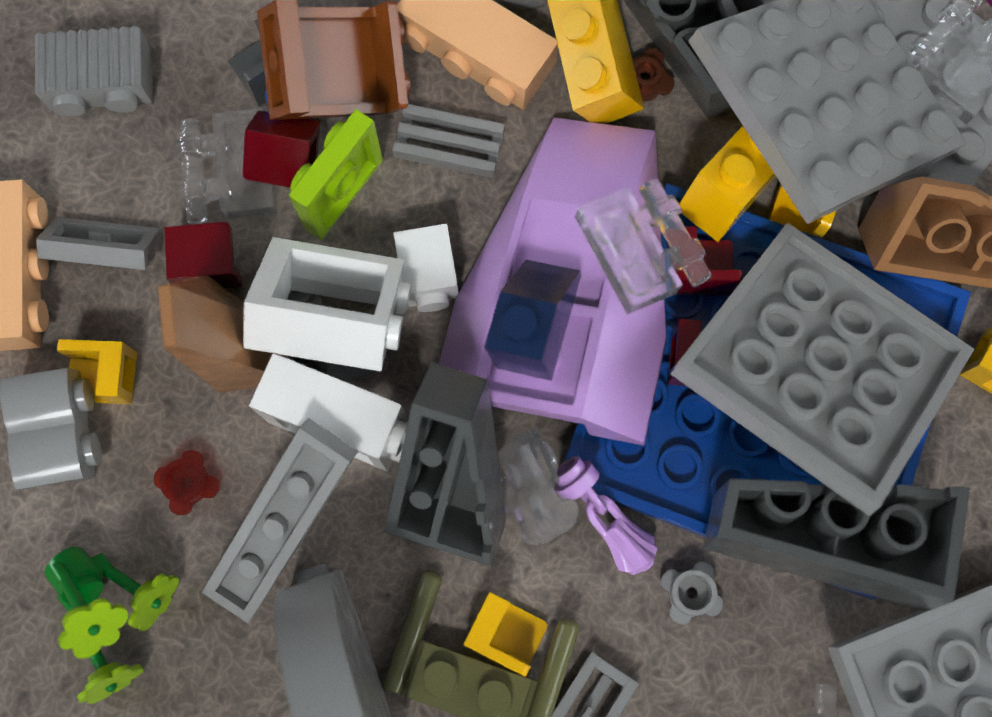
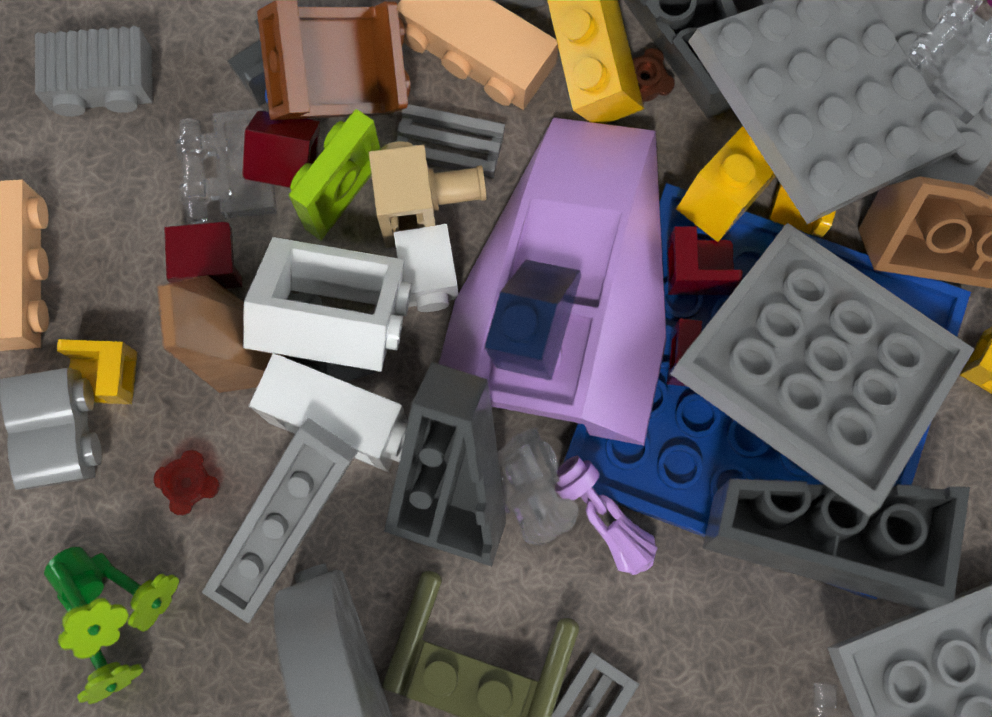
(99, 243): light grey tile -> none
(410, 191): none -> tan brick
(506, 634): yellow panel -> none
(630, 251): clear plate -> none
(707, 598): light grey plate -> none

